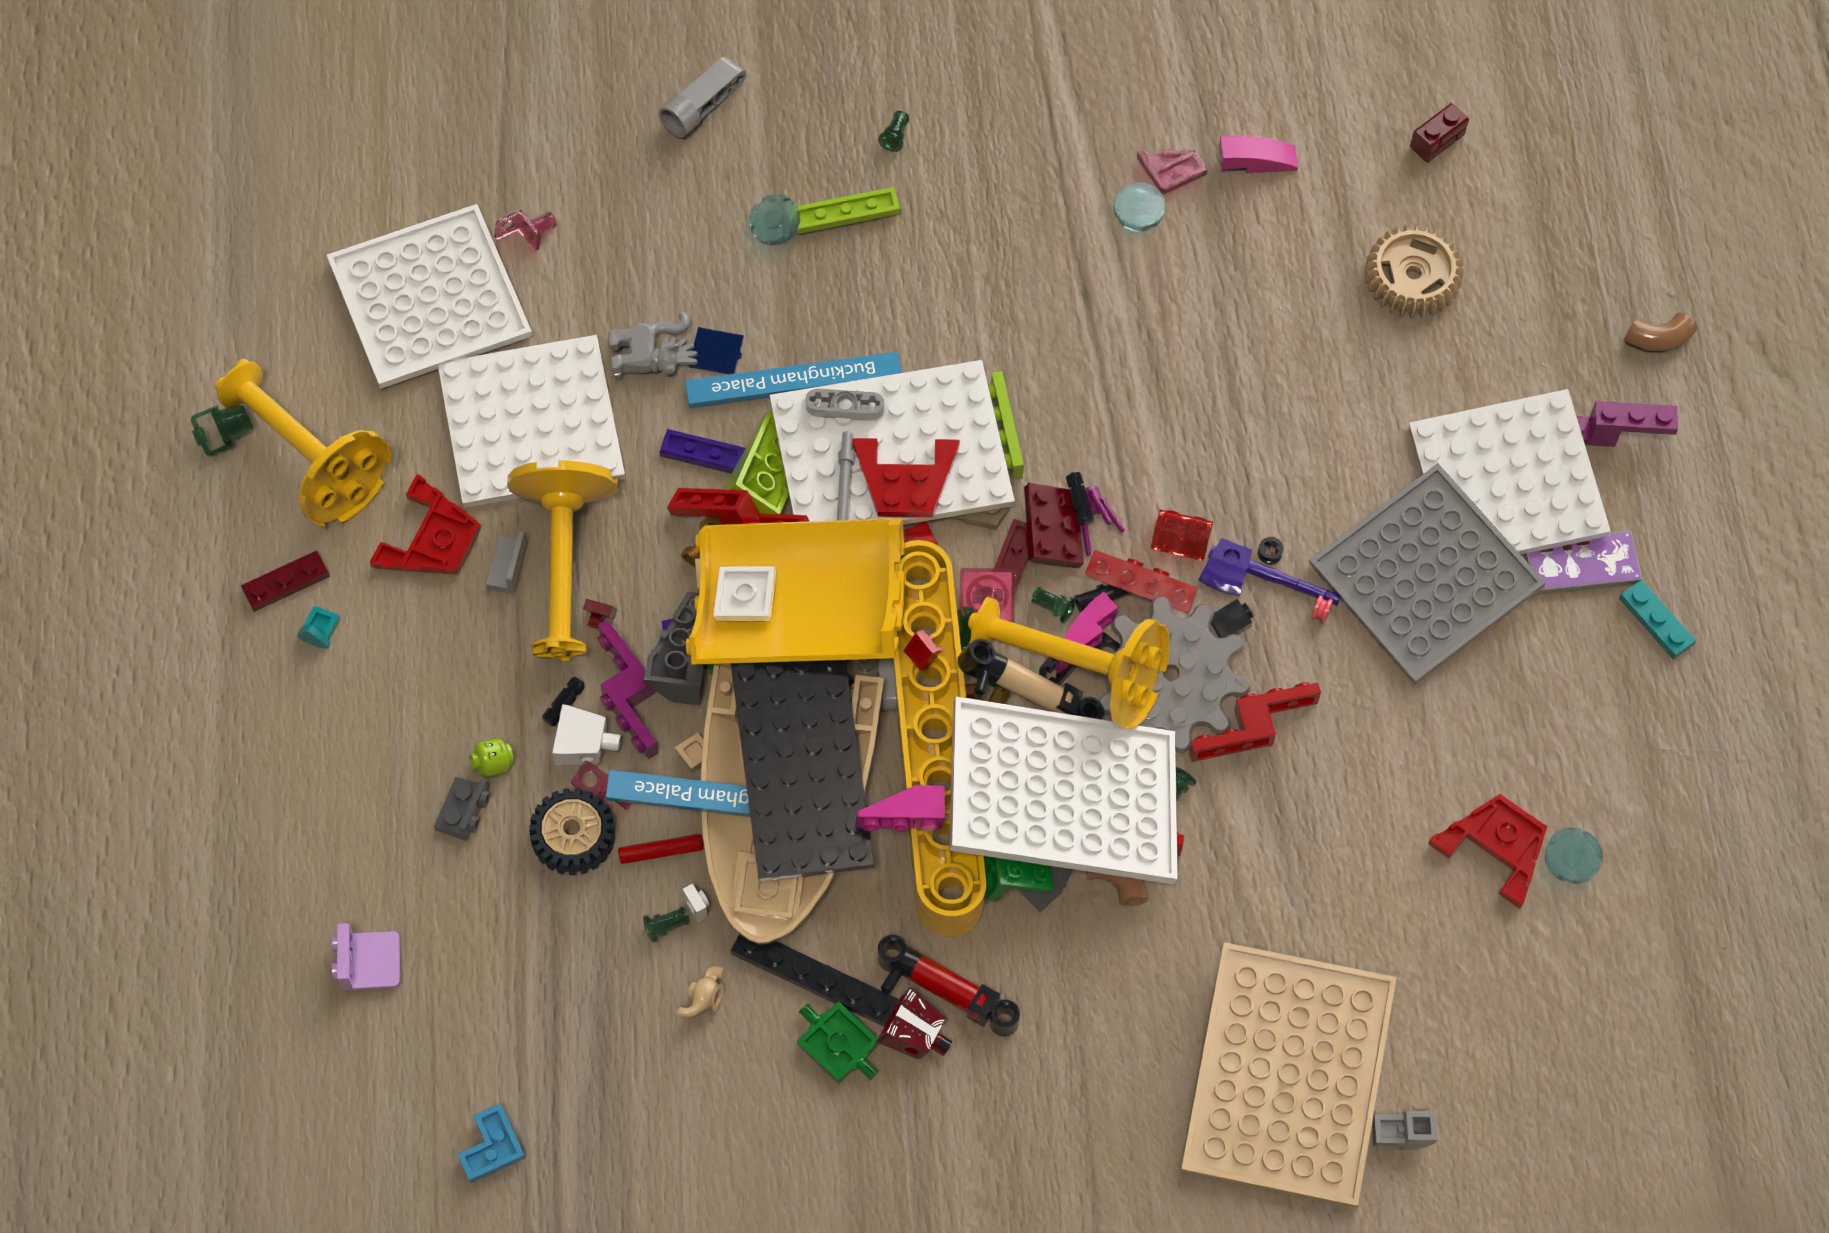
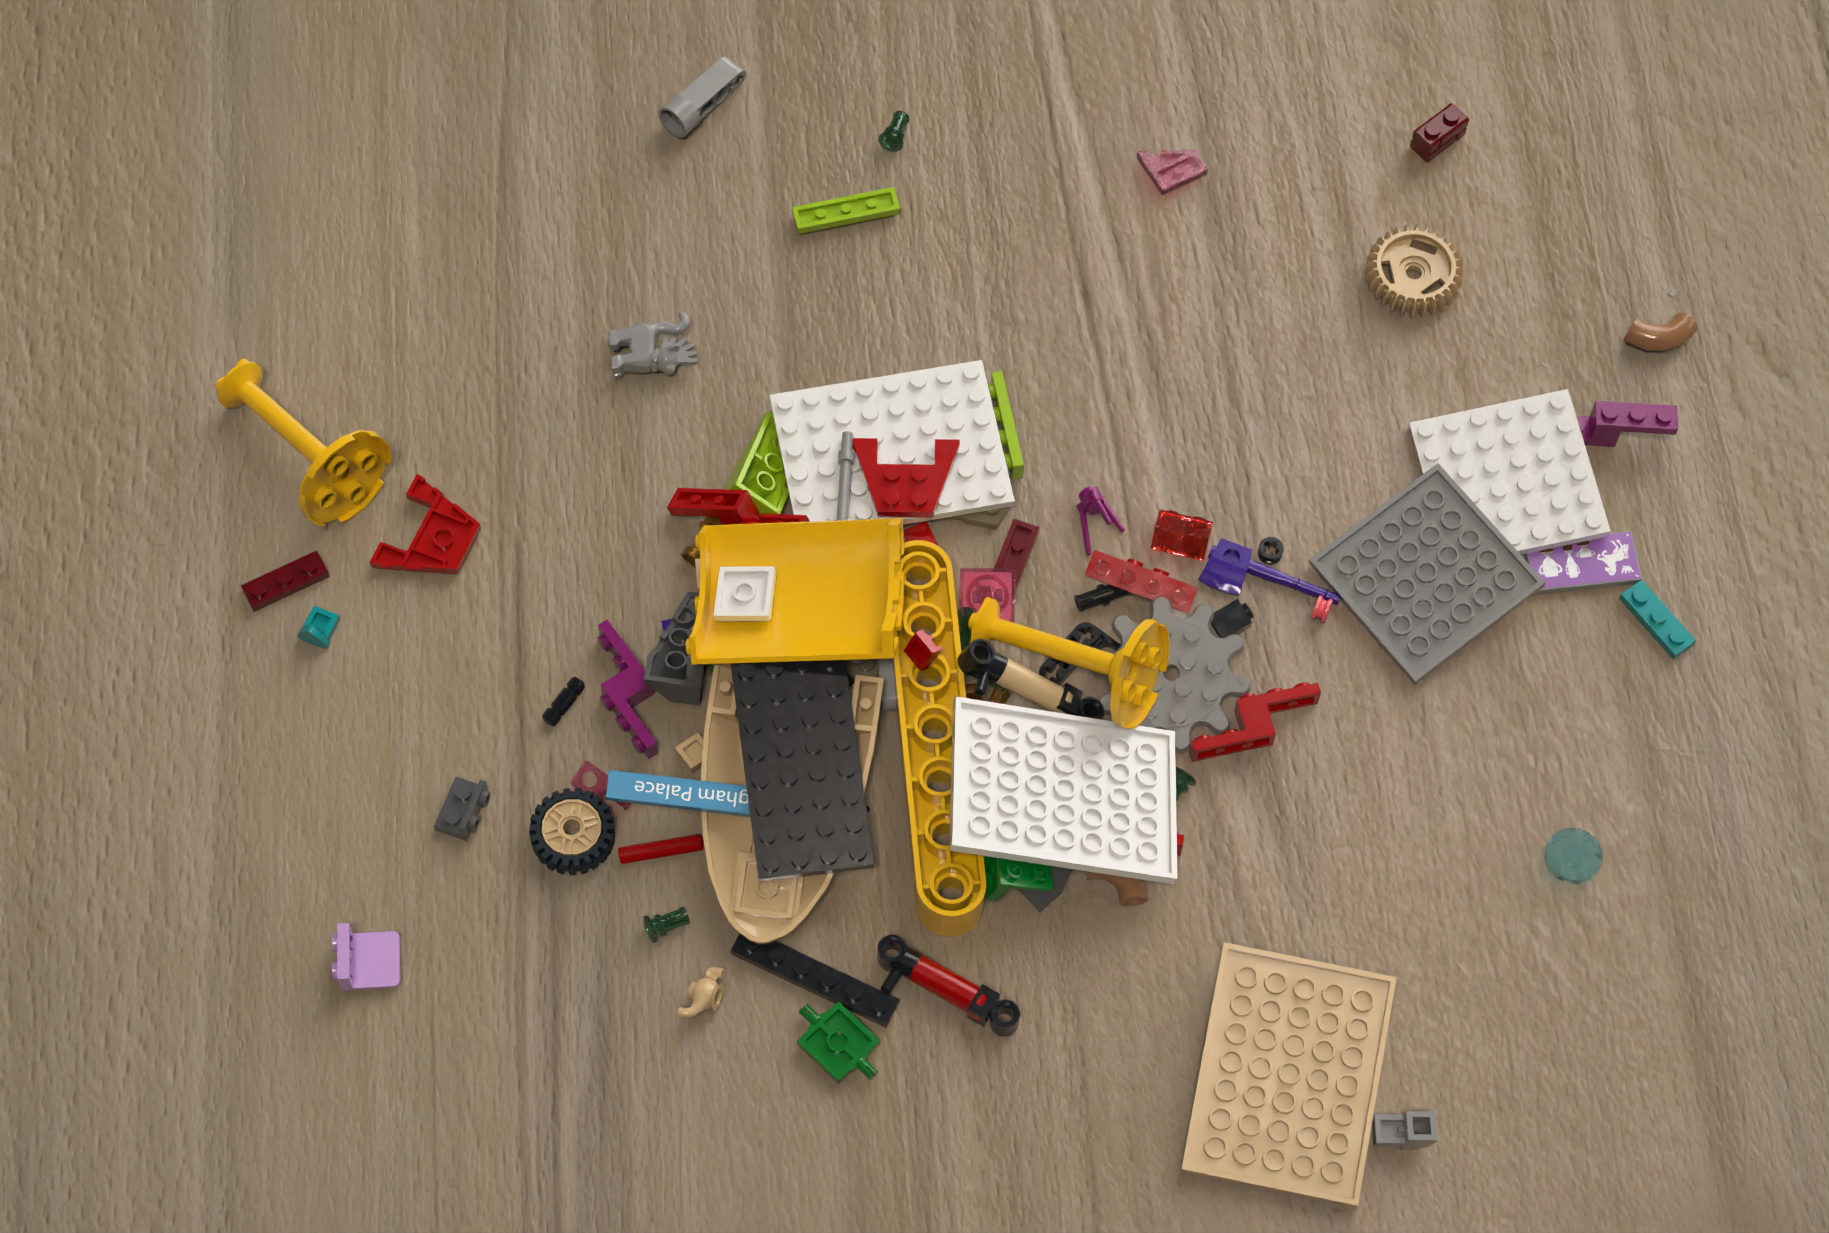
(230, 422): clear green piece -> none
(429, 295): white plate -> none
(491, 757): lime head -> none
(498, 1149): dark azure plate -> none
(507, 563): light grey panel -> none
(527, 409): white plate -> none
(528, 228): clear pink bracket -> none
(562, 493): yellow piece -> none
(582, 737): white torso -> none
(598, 612): dark red tile -> none
(696, 902): white plate -> none
(700, 451): dark purple tile -> none
(717, 350): clear blue piece -> none
(774, 219): clear light blue tile -> none
(785, 379): dark azure tile -> none
(851, 413): light grey beam -> none
(913, 808): dark pink slope -> none
(914, 1027): dark red torso -> none
(1052, 526): dark red plate -> none
(1053, 603): clear green pin -> none
(1079, 498): black axle -> none
(1089, 625): dark pink slope -> none
(1139, 206): clear light blue tile -> none
(1256, 154): slope -> none
(1504, 833): red wing -> none

